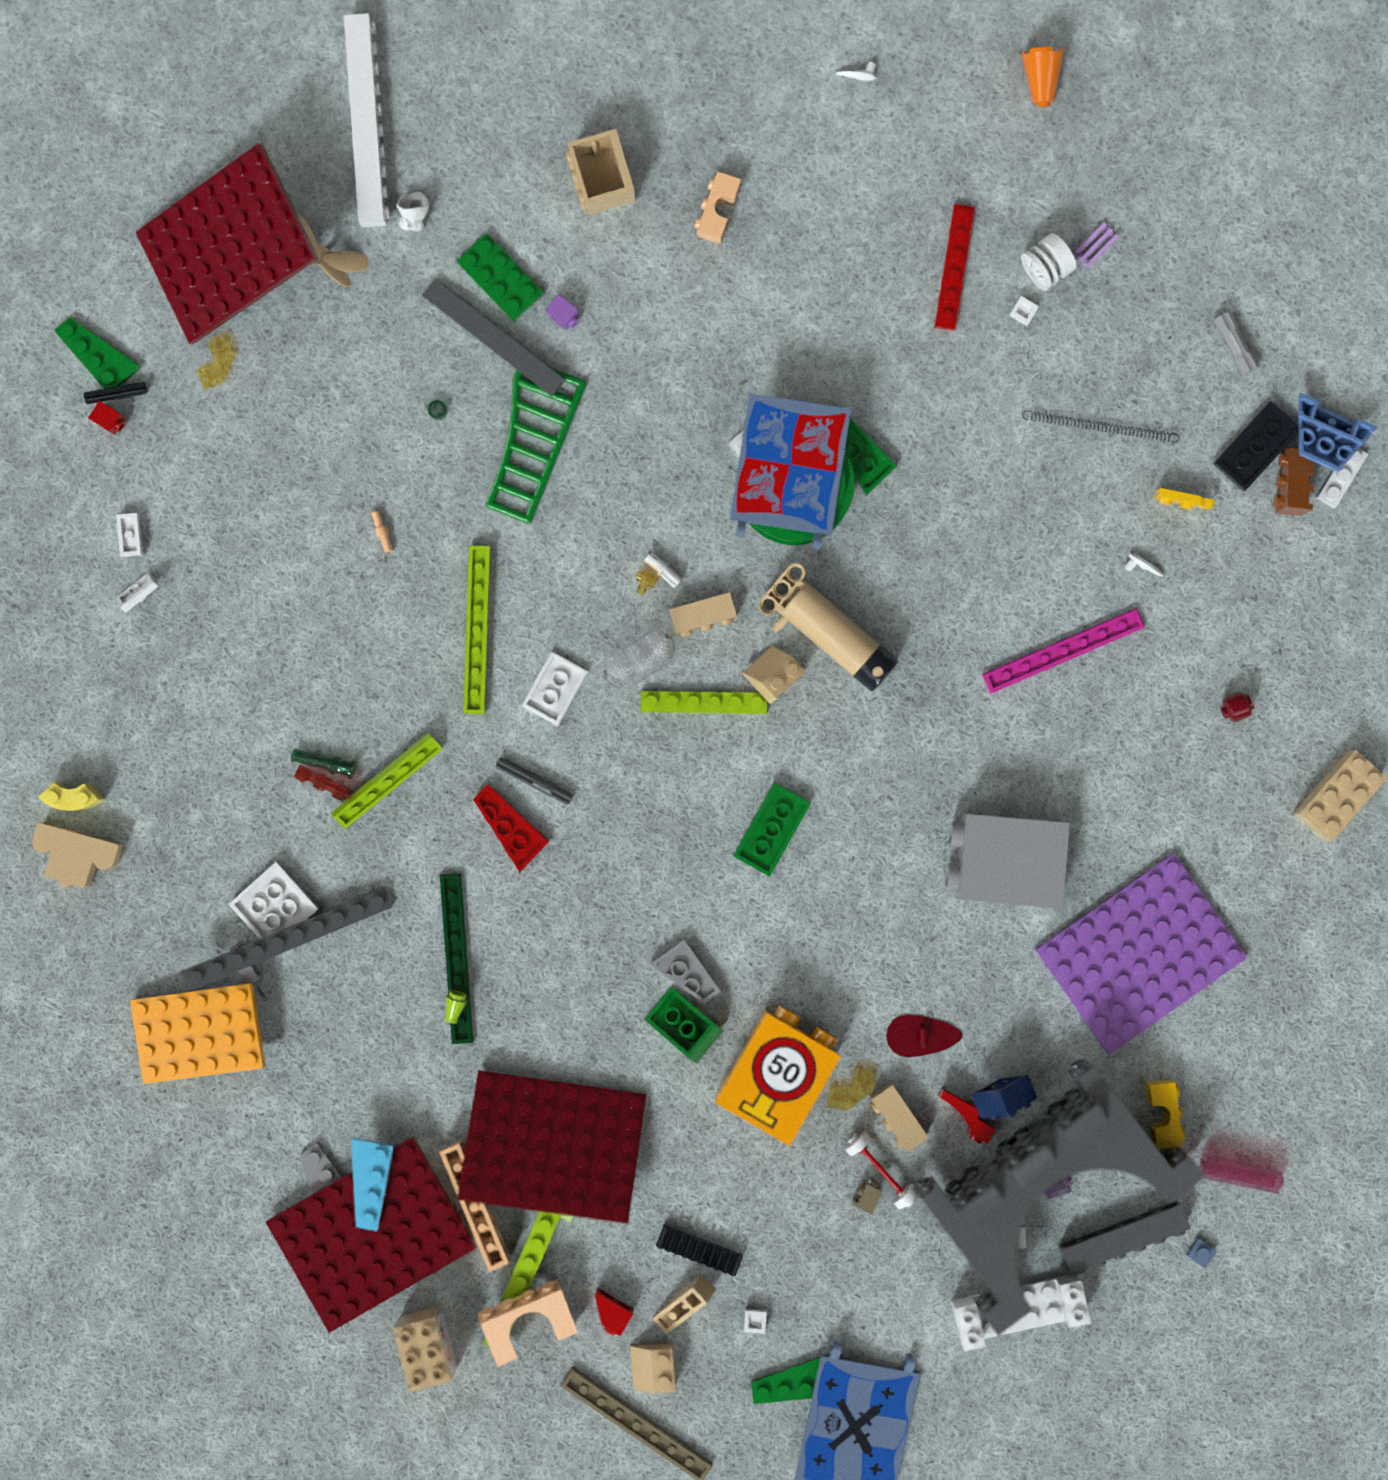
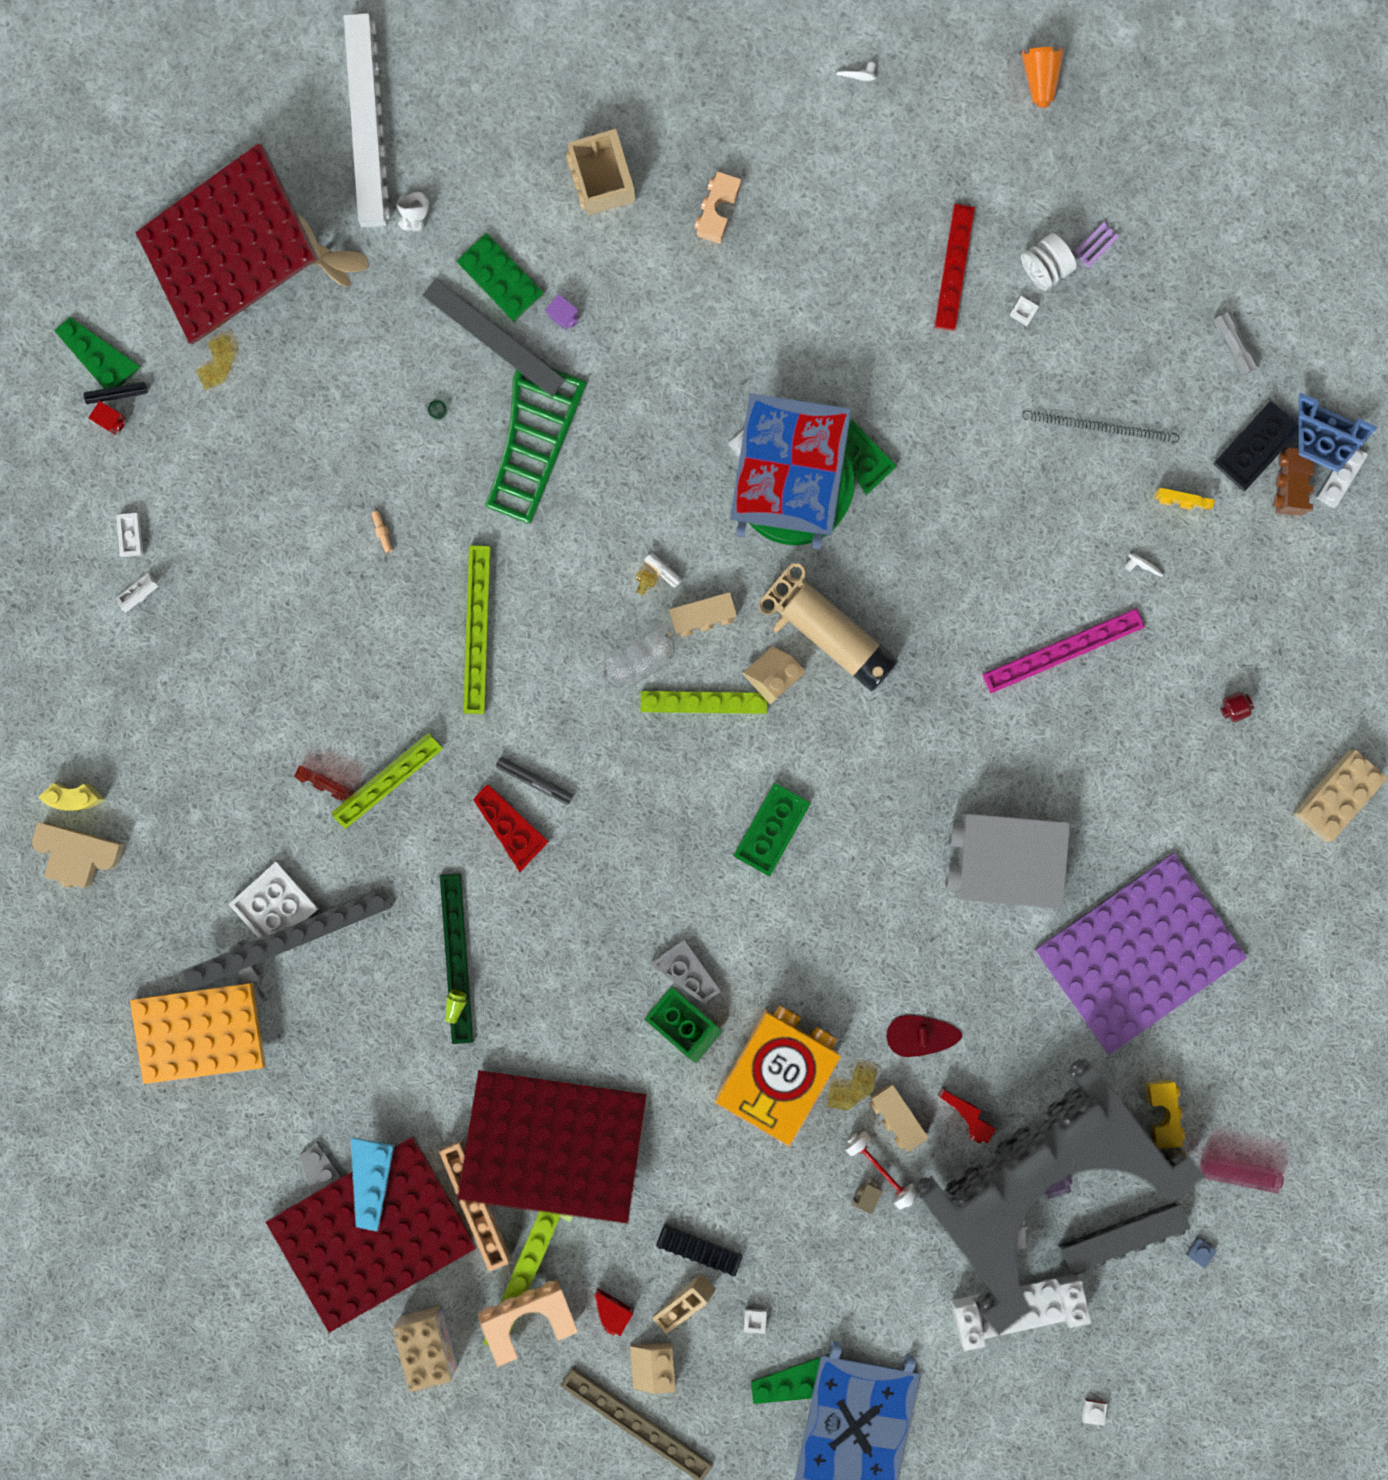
(333, 765): clear green pin -> none
(555, 688): white tile -> none
(1004, 1097): dark blue brick -> none
(1094, 1412): none -> white plate

